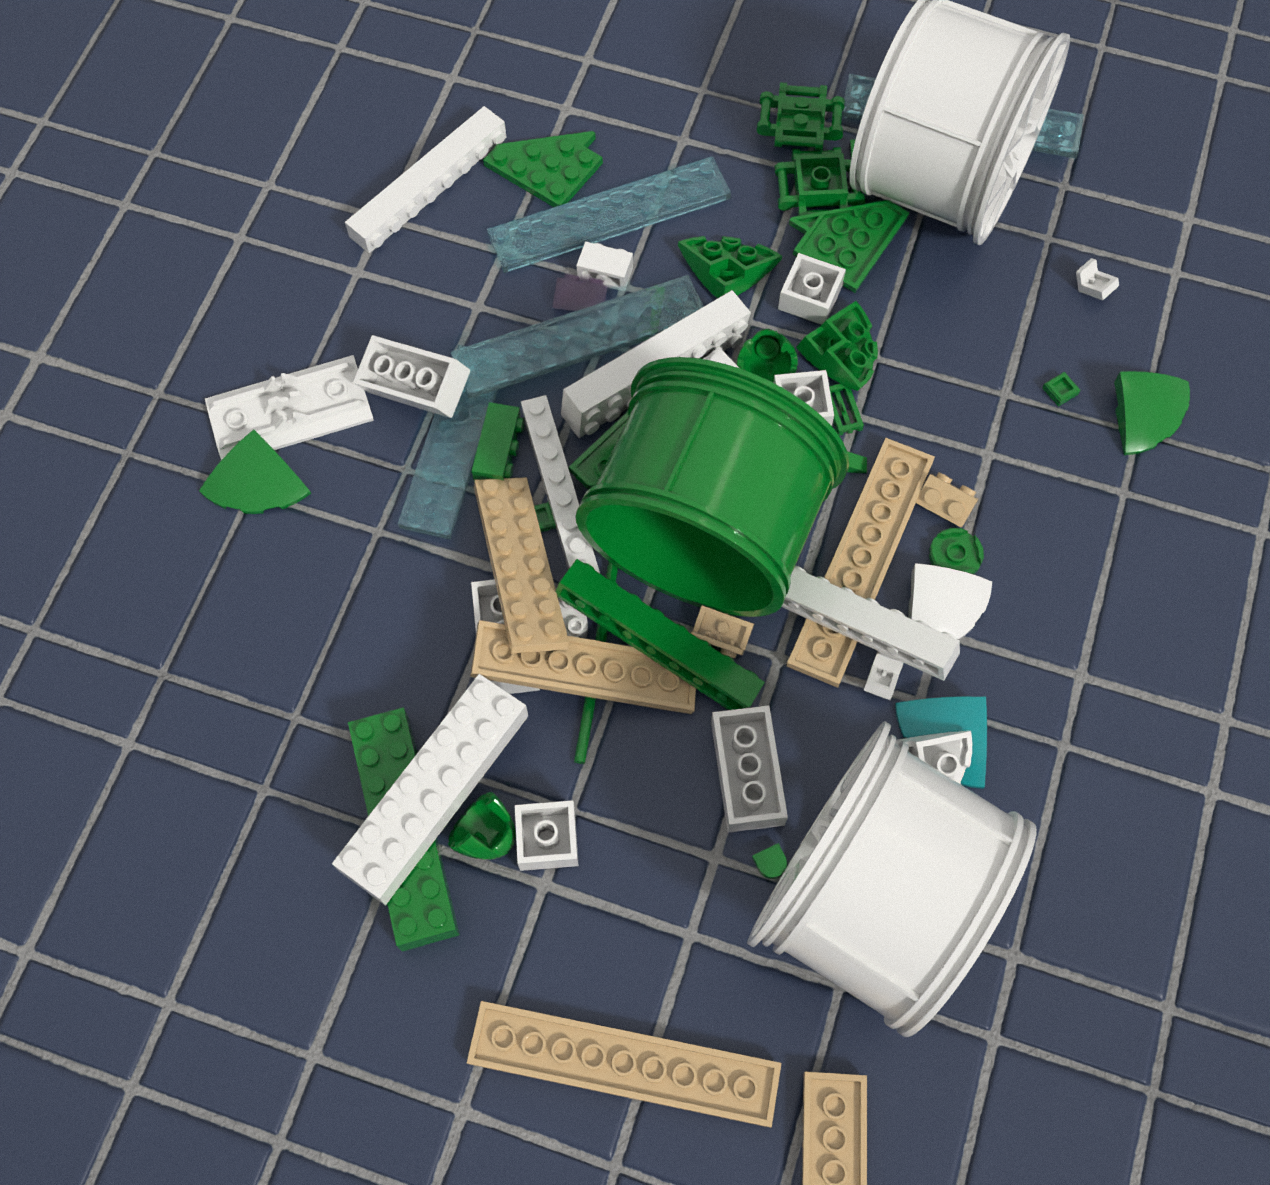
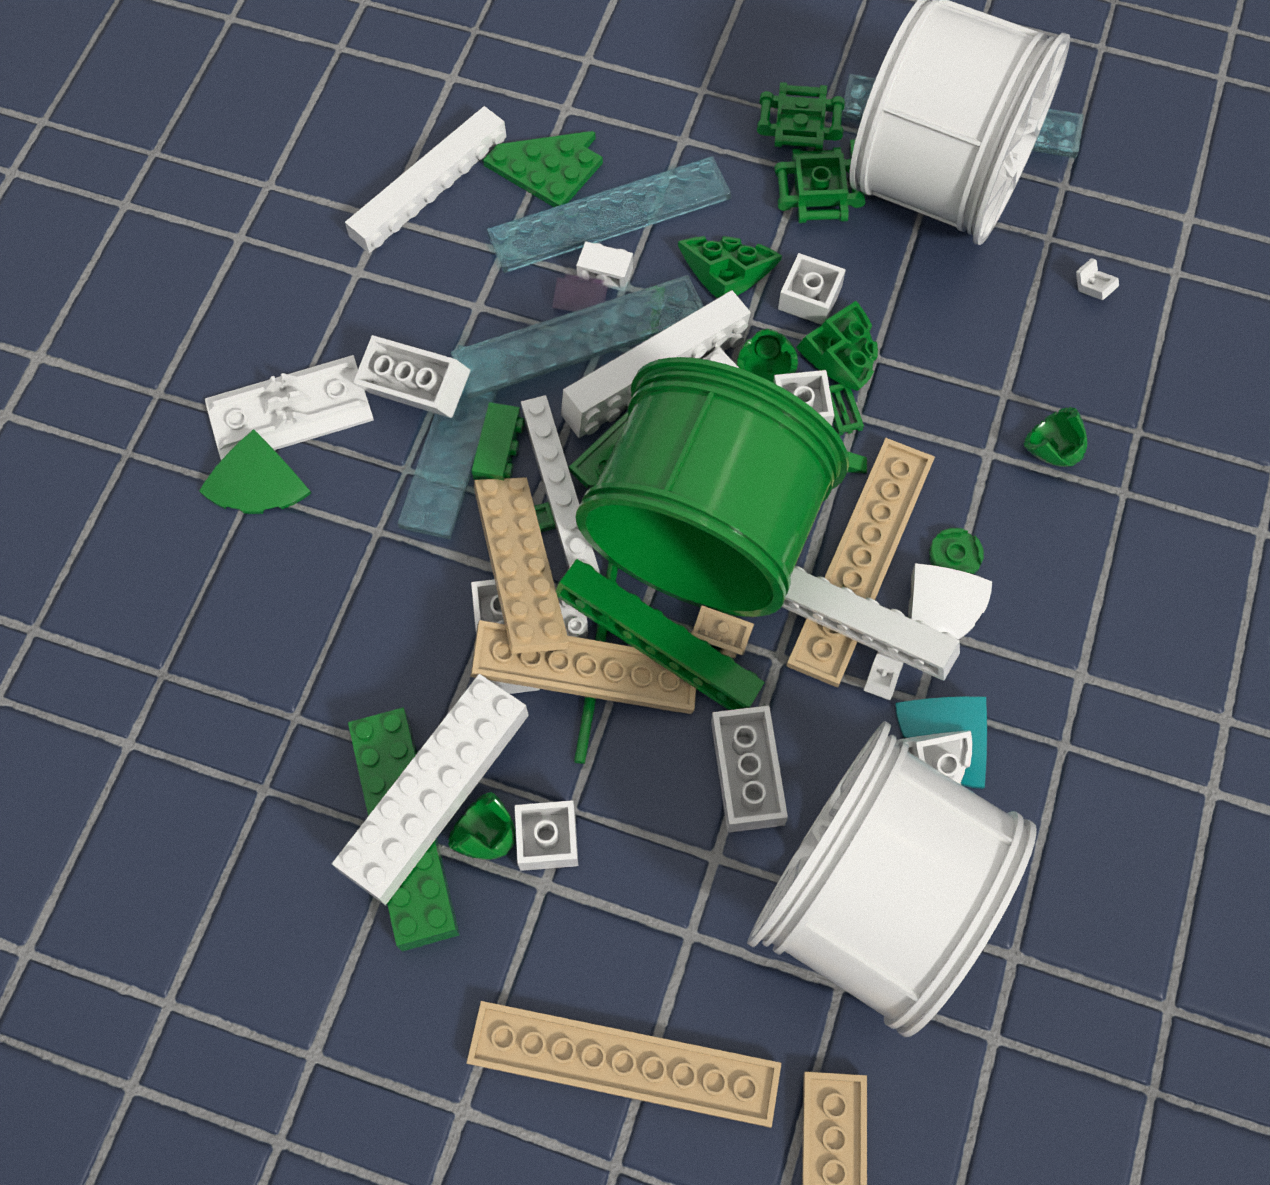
(770, 862): green tile -> none
(850, 237): green wing -> none
(946, 499): tan bracket -> none
(1059, 438): none -> green hair
(1061, 389): green tile -> none
(1149, 408): green brick -> none

